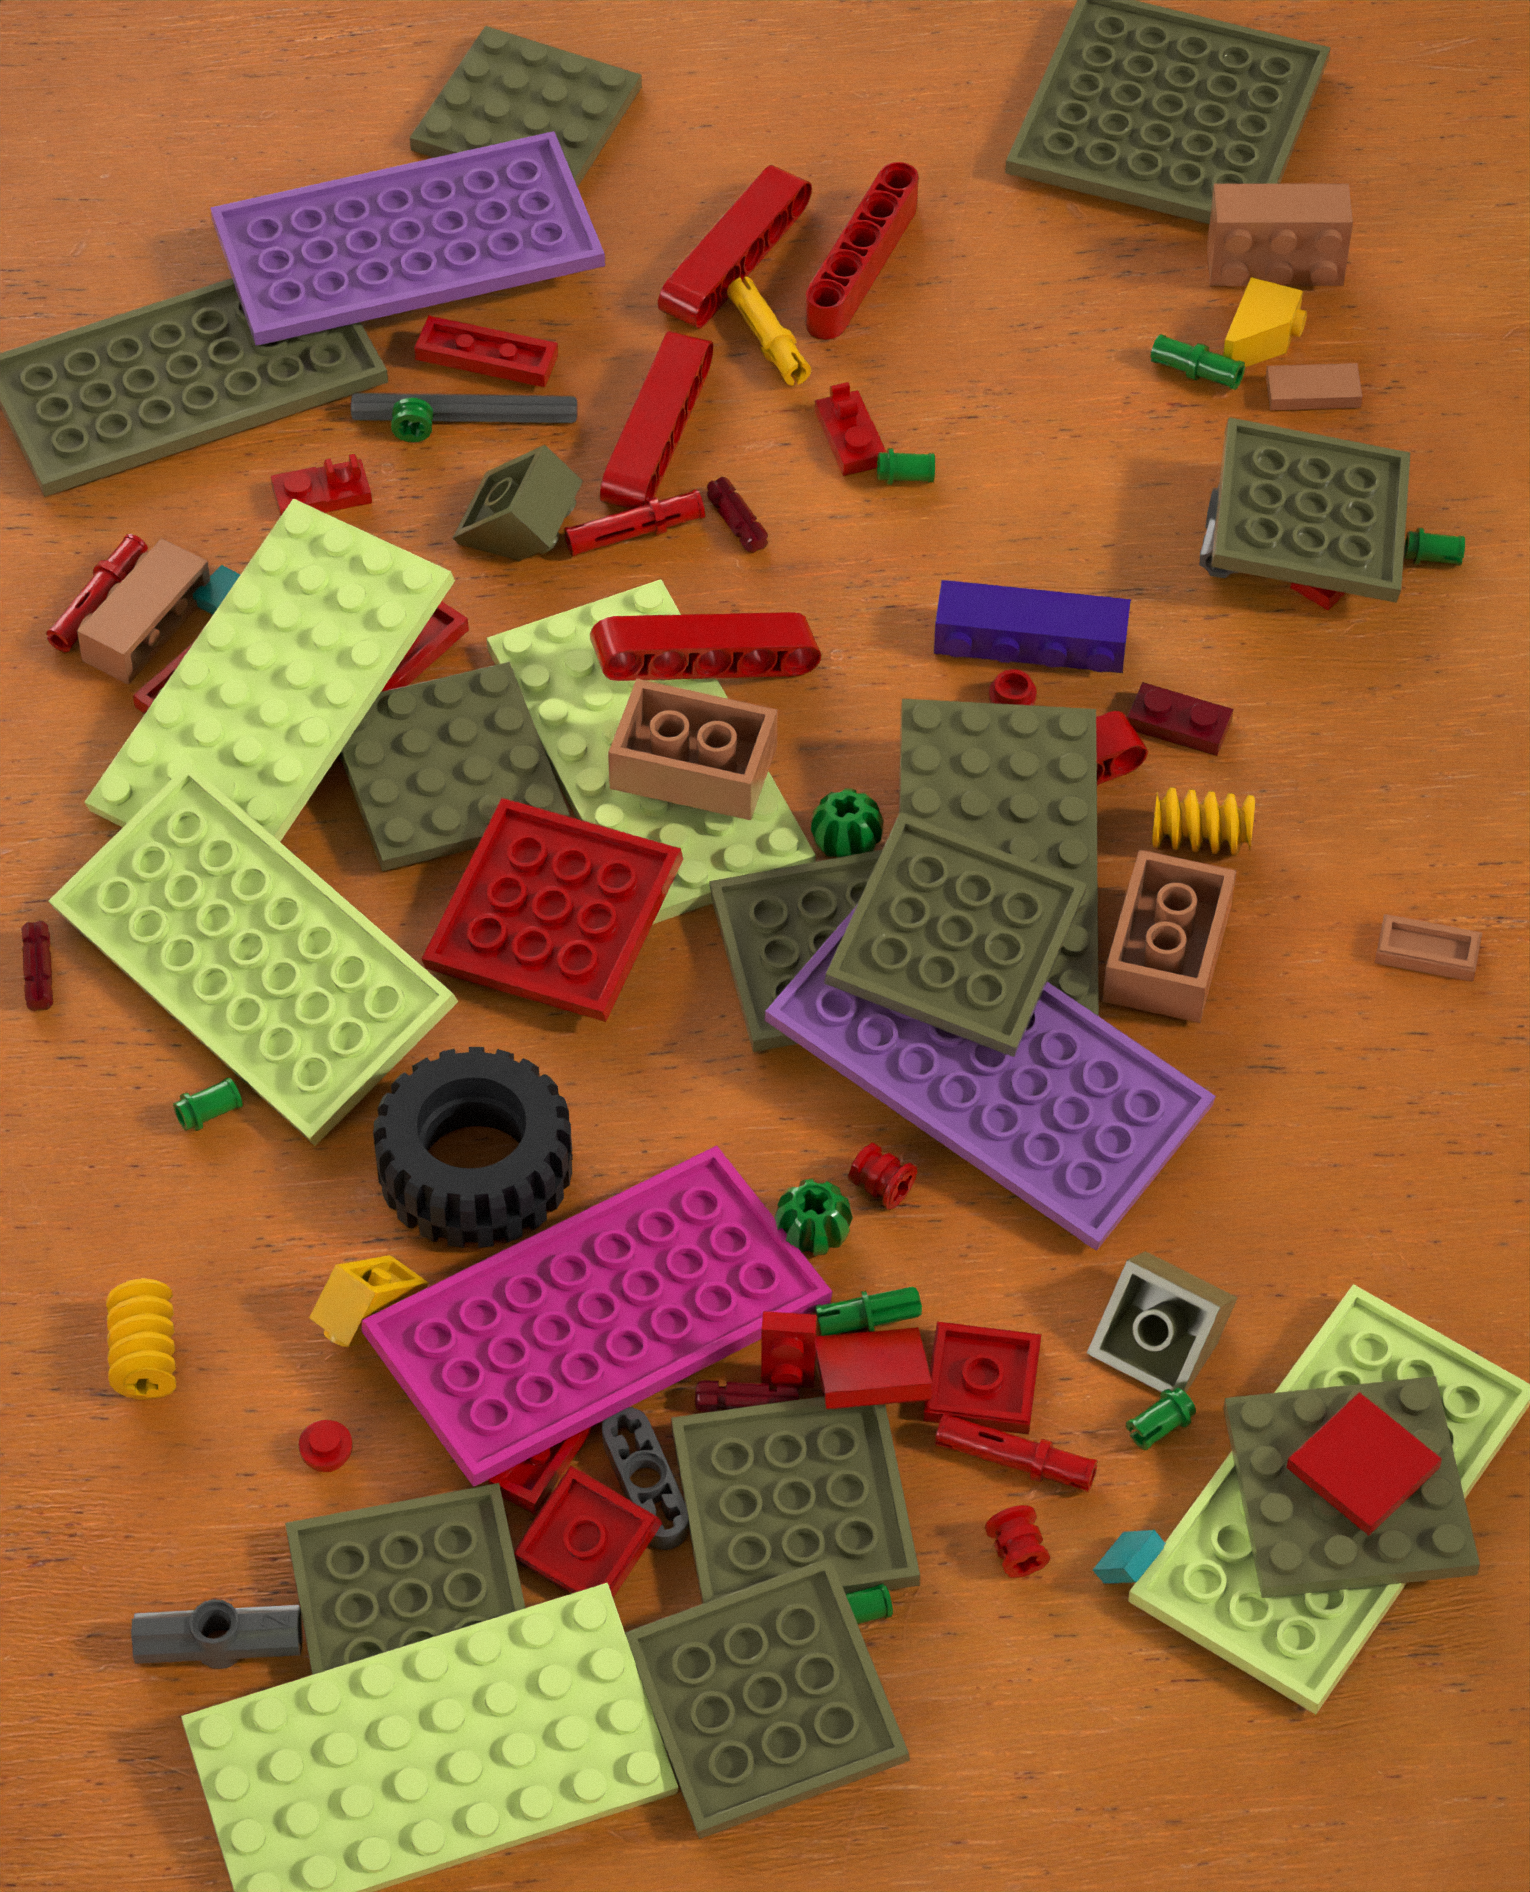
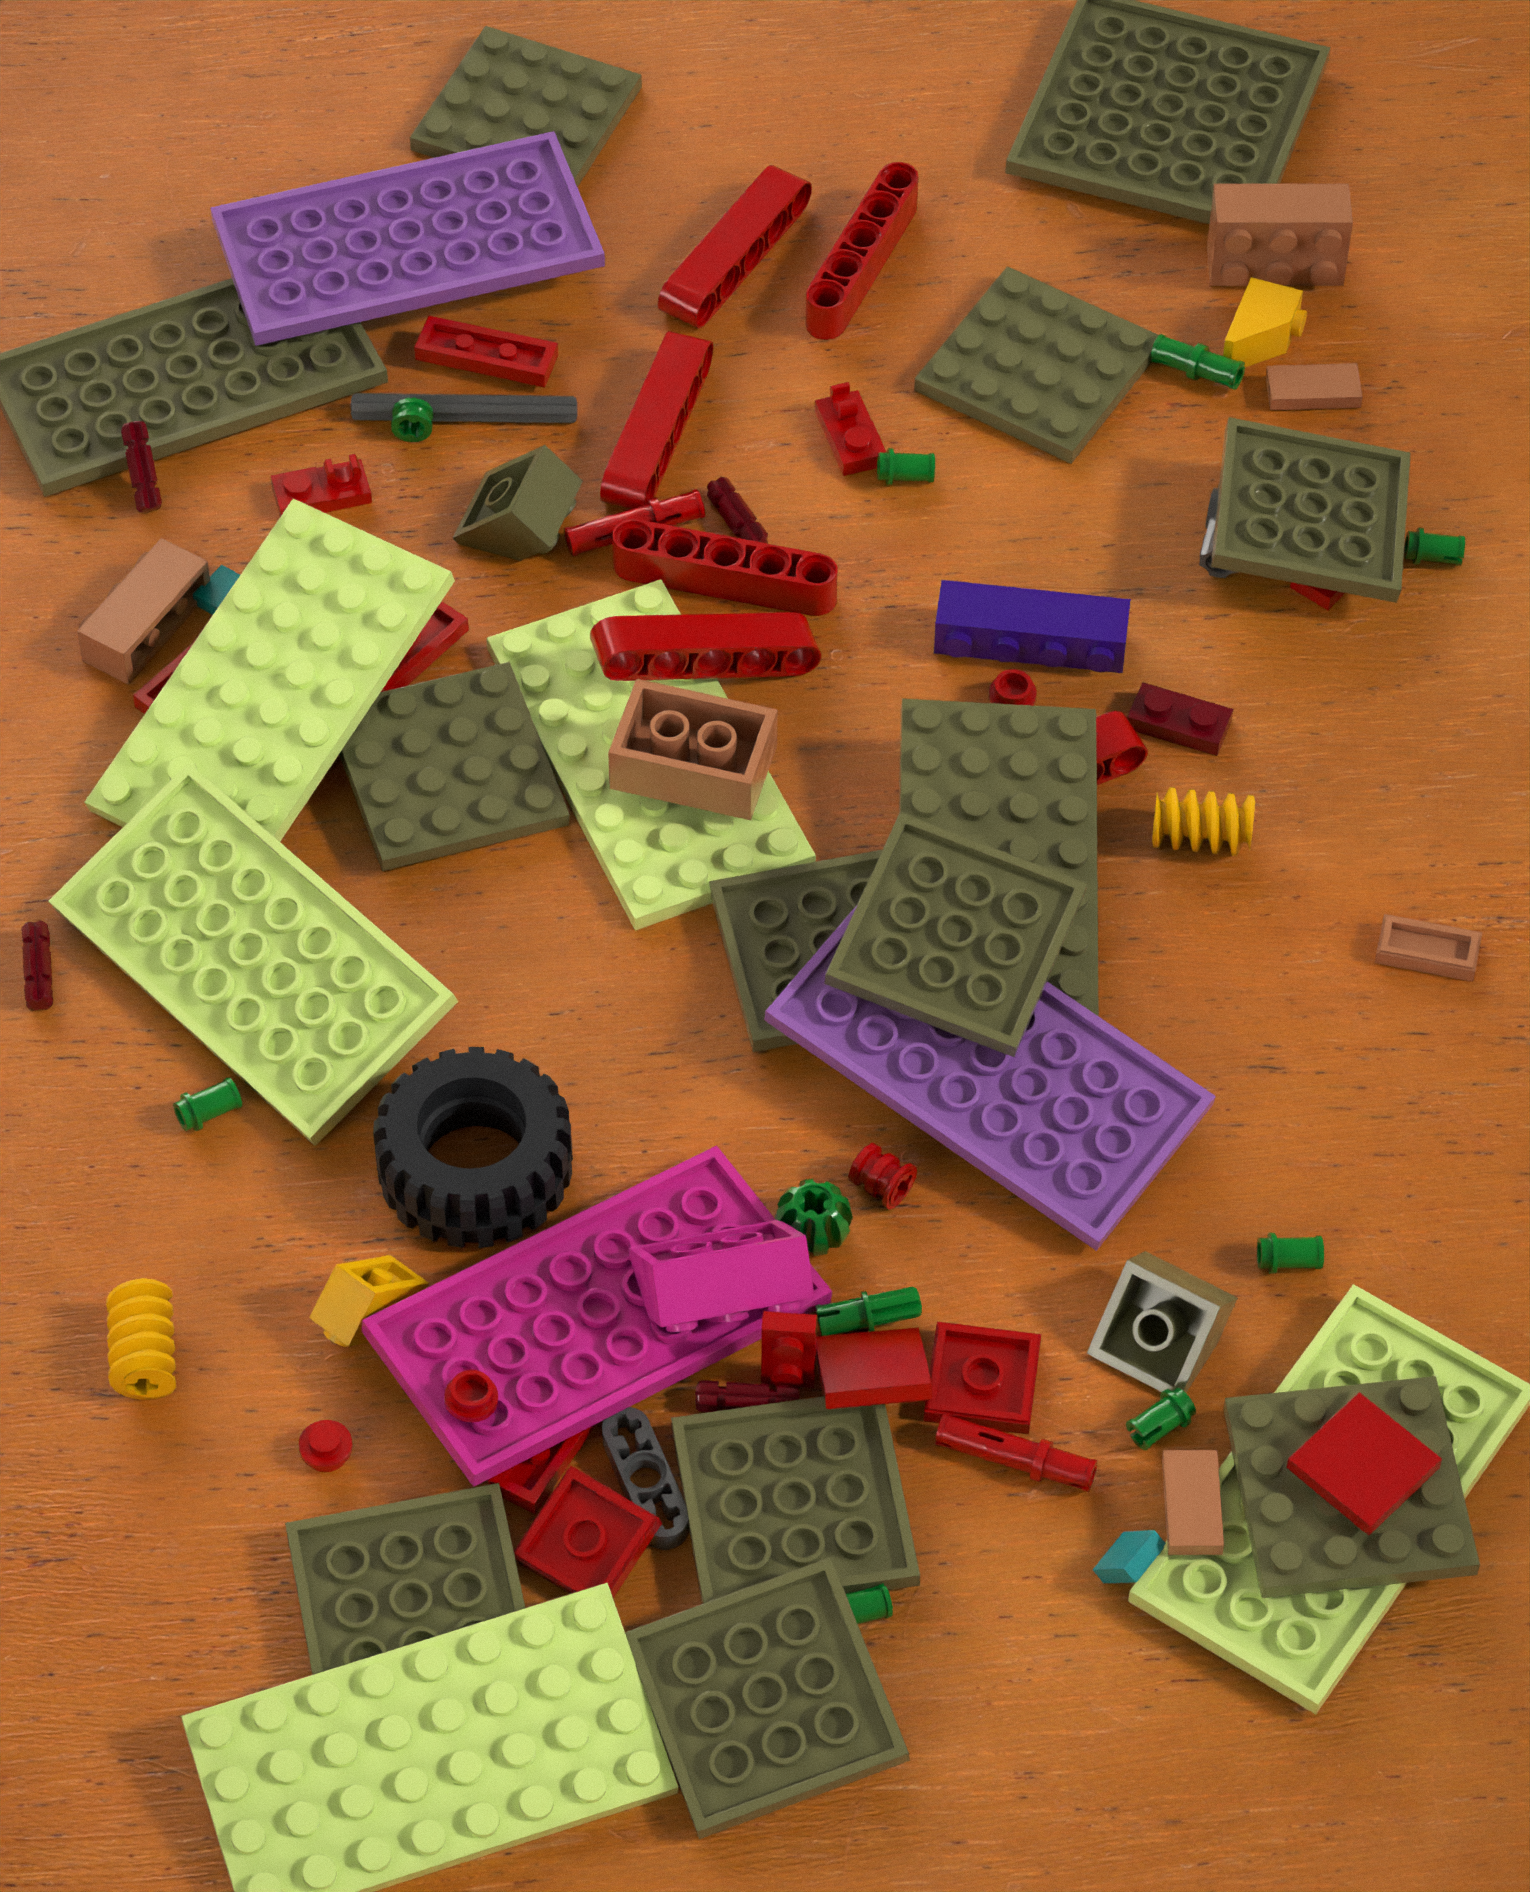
(106, 574): red pin -> none
(141, 466): none -> dark red axle
(250, 1634): dark grey piece -> none
(471, 1396): none -> red plate
(553, 909): red plate -> none
(723, 1274): none -> dark pink slope
(725, 567): none -> red beam
(776, 341): yellow pin -> none
(846, 823): green piece -> none
(1018, 1540): red bush -> none
(1038, 364): none -> olive plate
(1169, 936): nougat brick -> none
(1192, 1502): none -> nougat tile
(1289, 1252): none -> green pin

